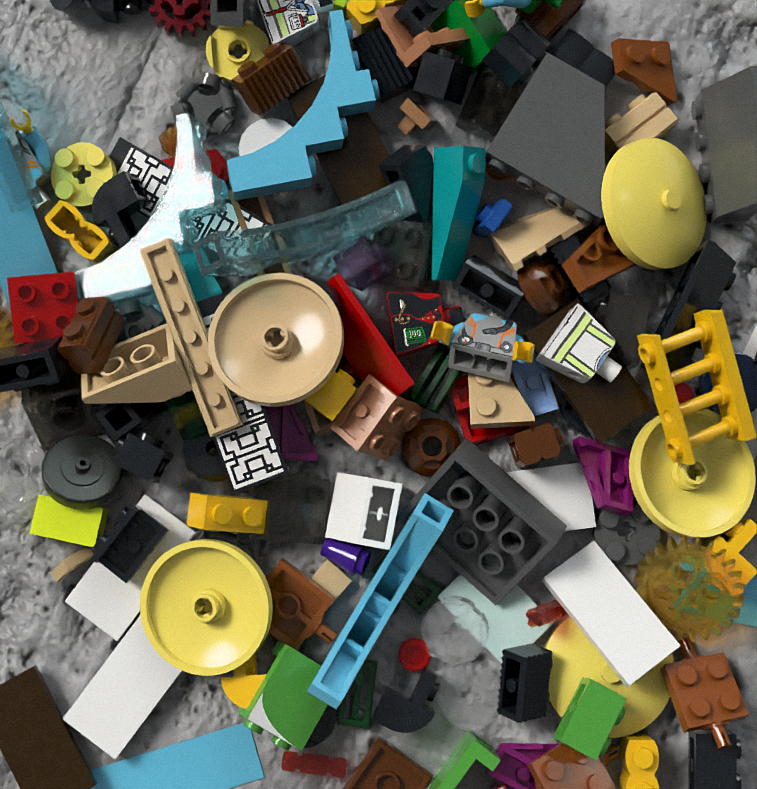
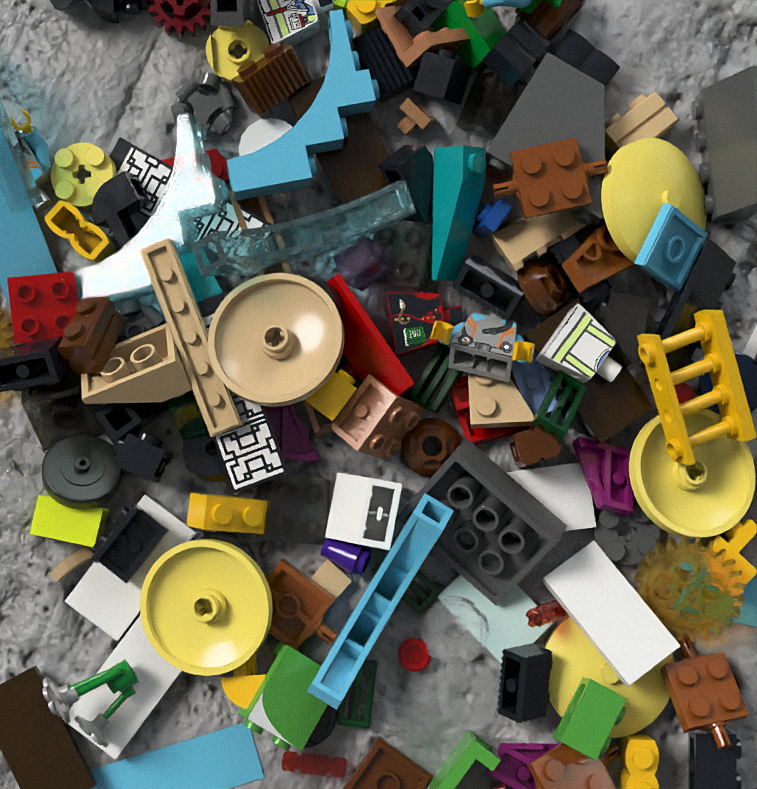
(118, 678): none -> plant
(169, 141): clear orange plate -> none
(408, 713): black brick -> none
(550, 178): none -> dark orange plate
(550, 423): none -> dark green tile
(646, 65): dark orange wing -> none
(671, 247): none -> medium azure tile

